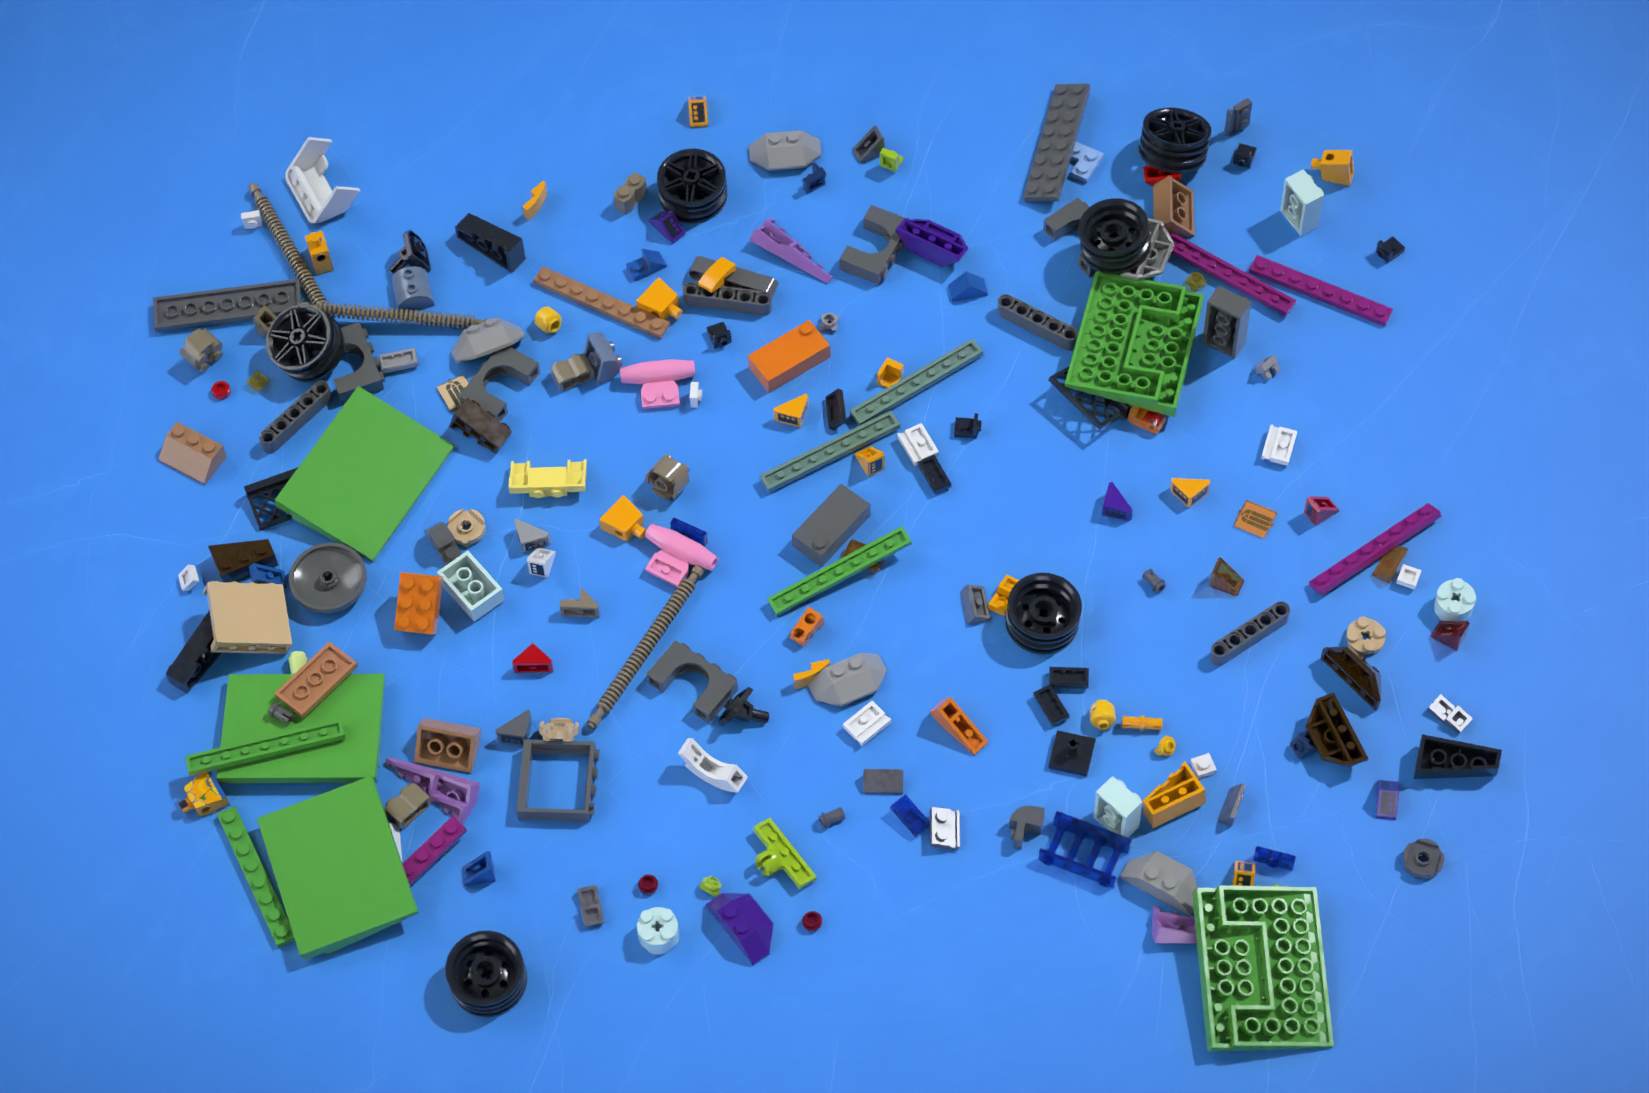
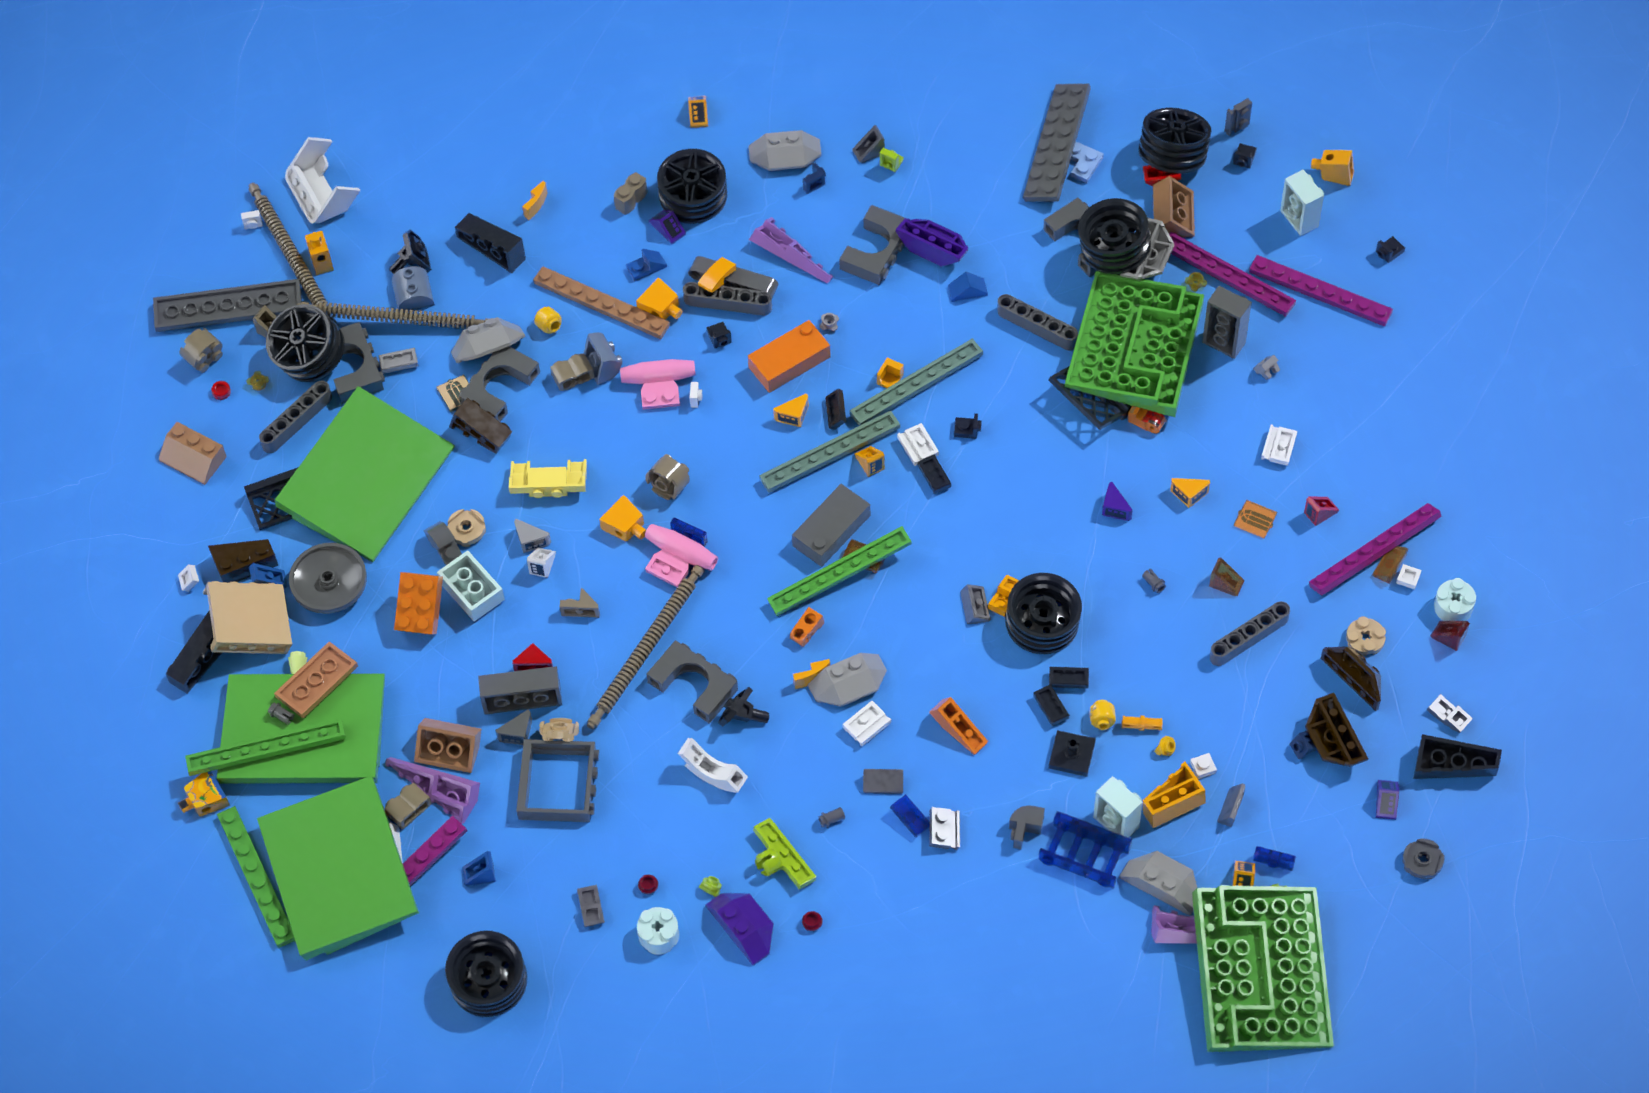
(520, 690): none -> dark grey brick

